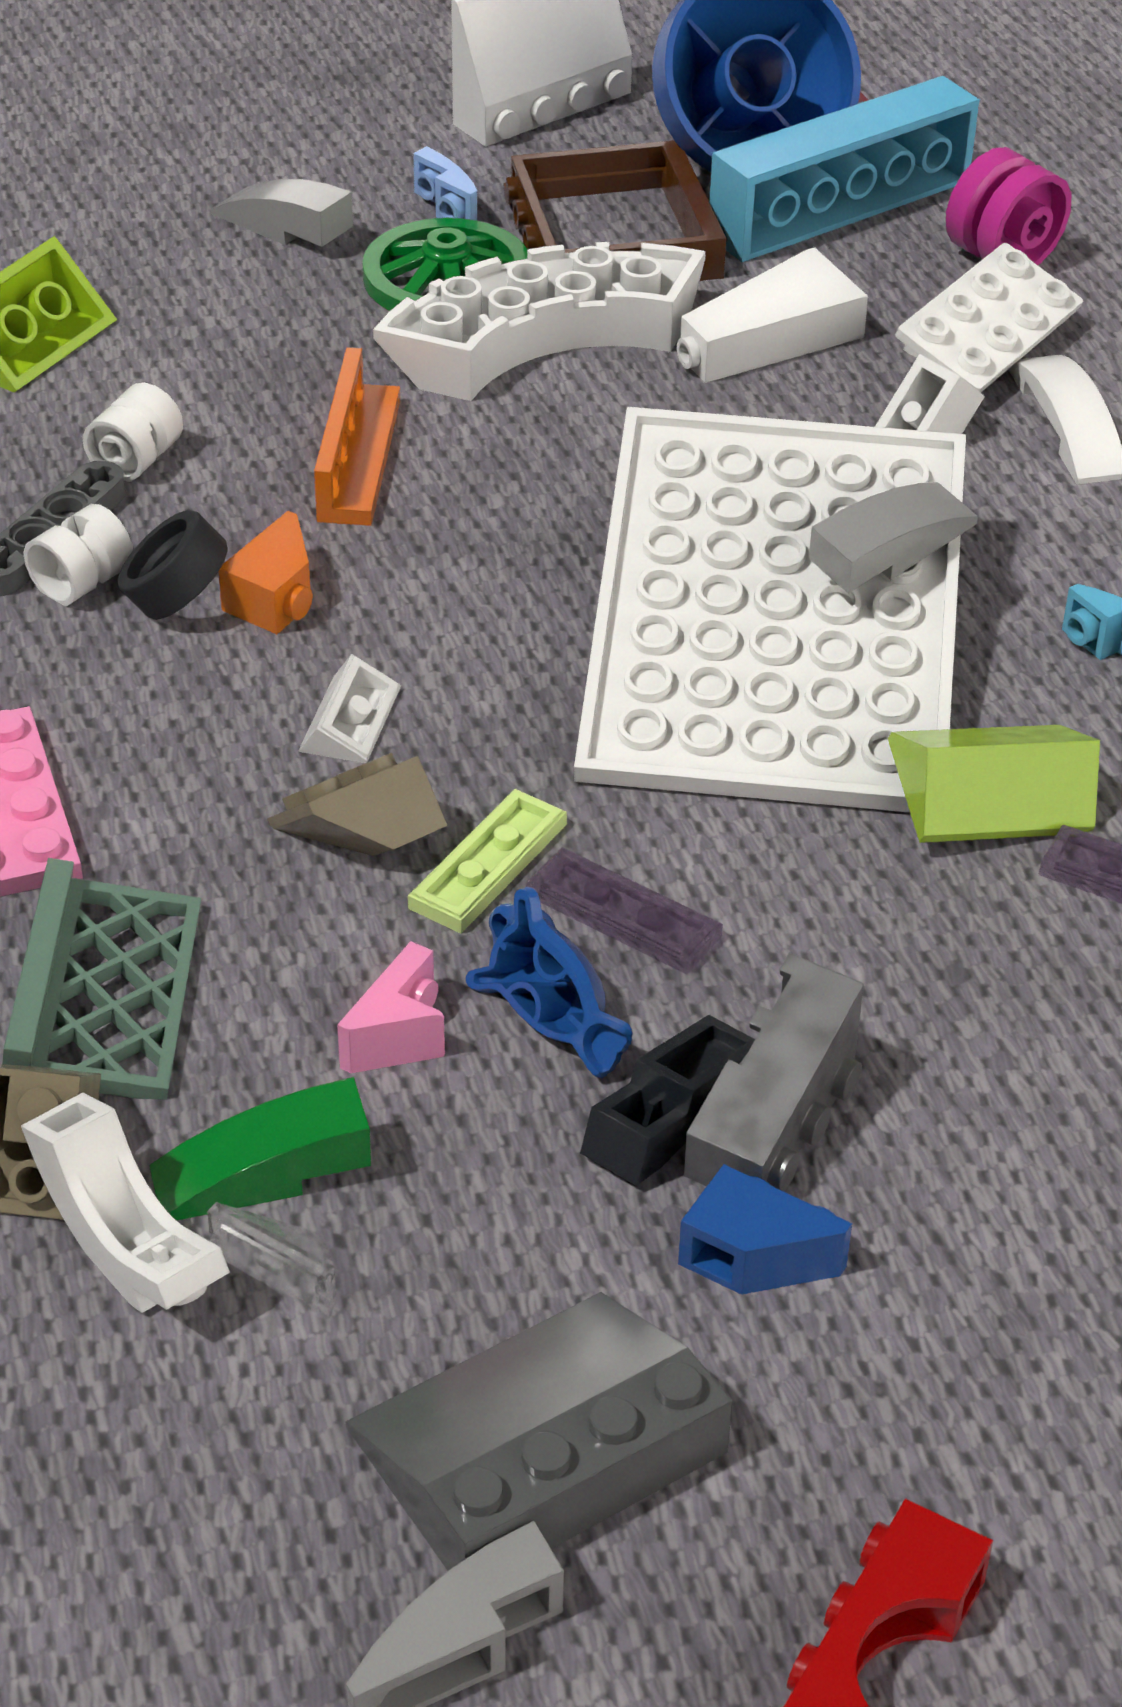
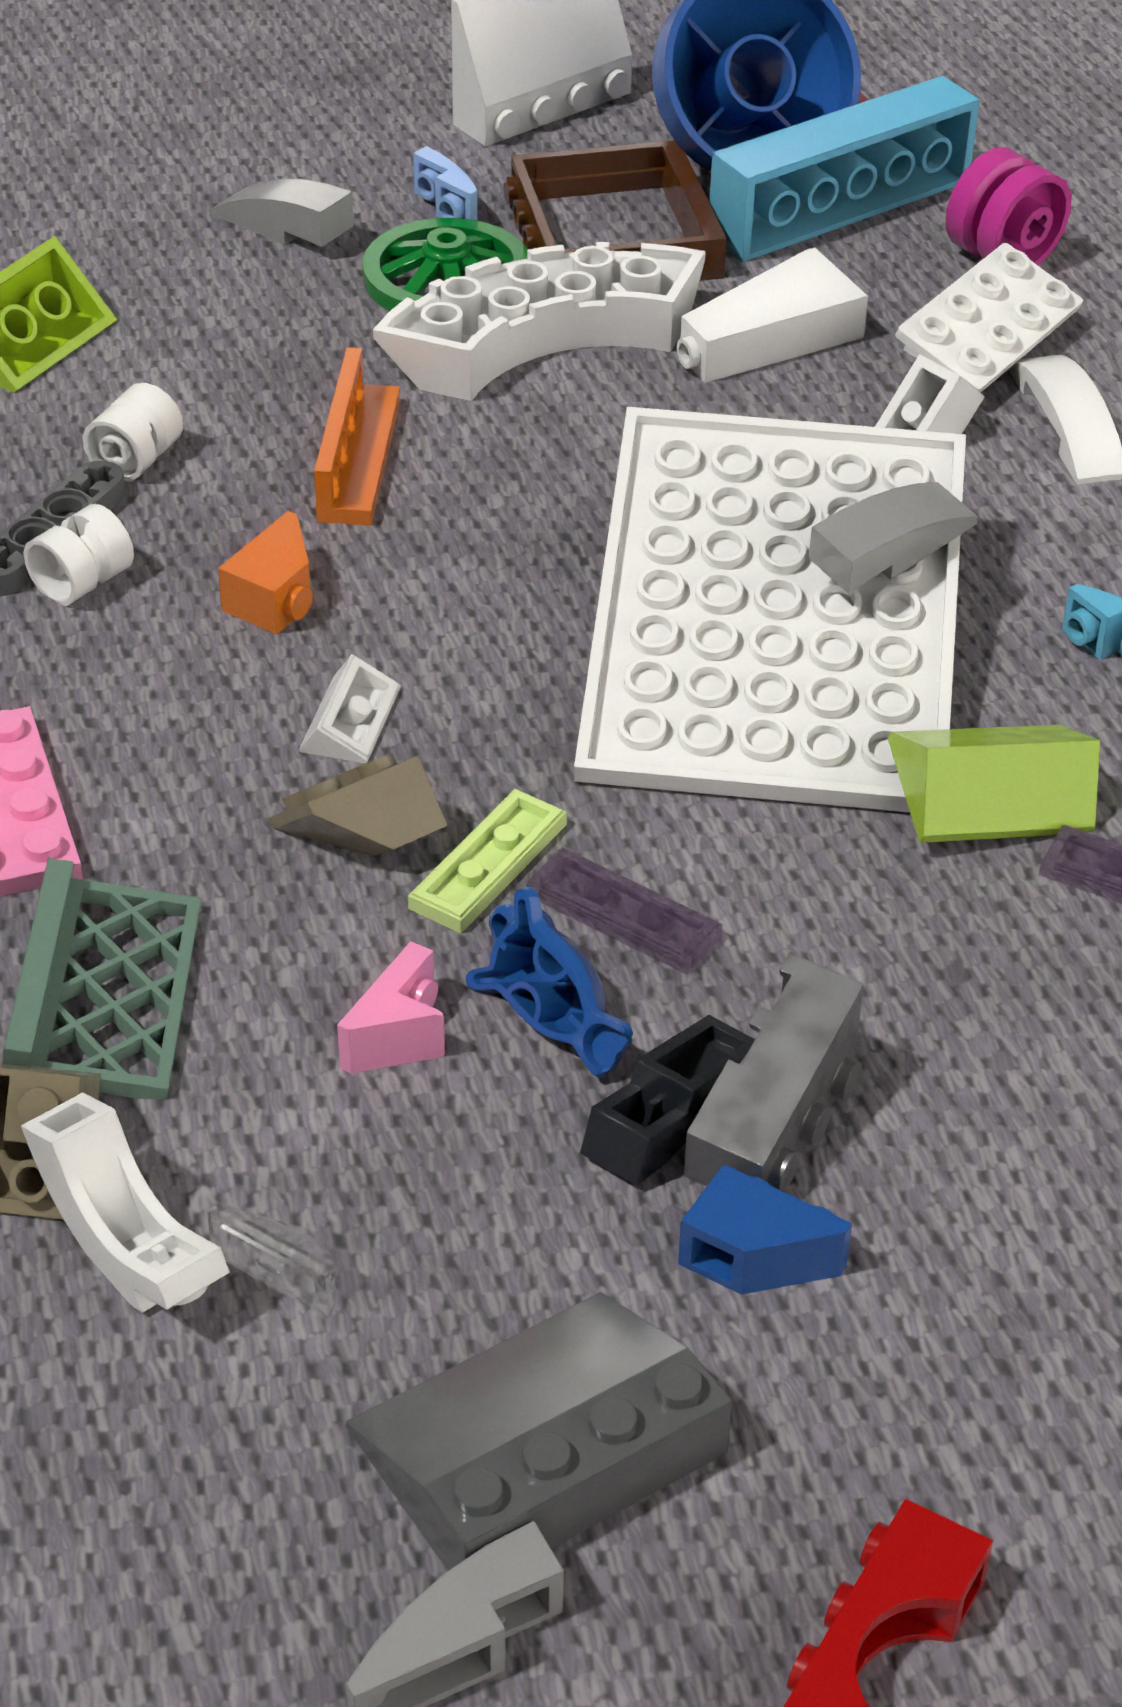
(172, 564): black tyre -> none
(266, 1151): green slope -> none

